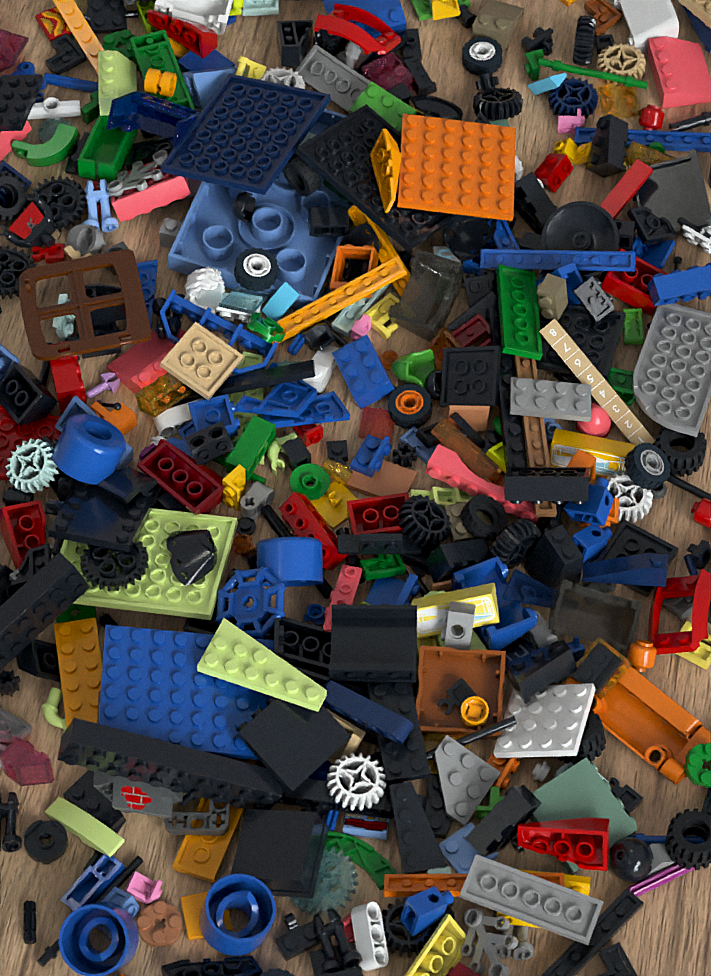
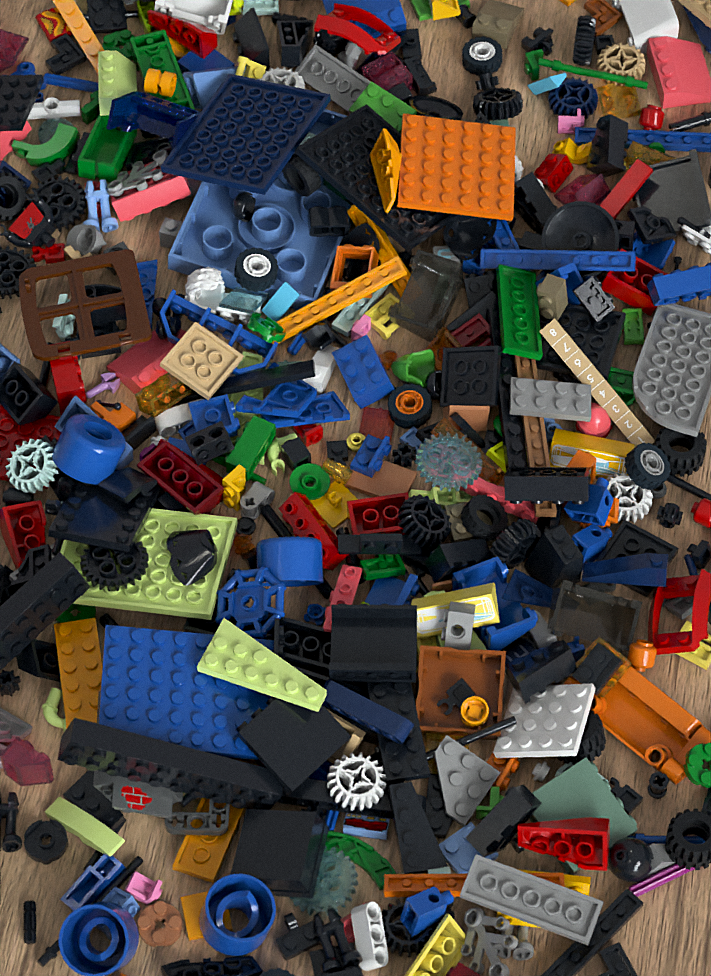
(47, 171): none -> black plate
(139, 431): none -> black panel
(251, 39): none -> black slope
(285, 17): none -> black axle
(354, 446): none -> light yellow plate
(448, 461): none -> clear light blue gear
(584, 188): none -> clear pink slope
(658, 785): none -> black bush
(669, 515): none -> black gear

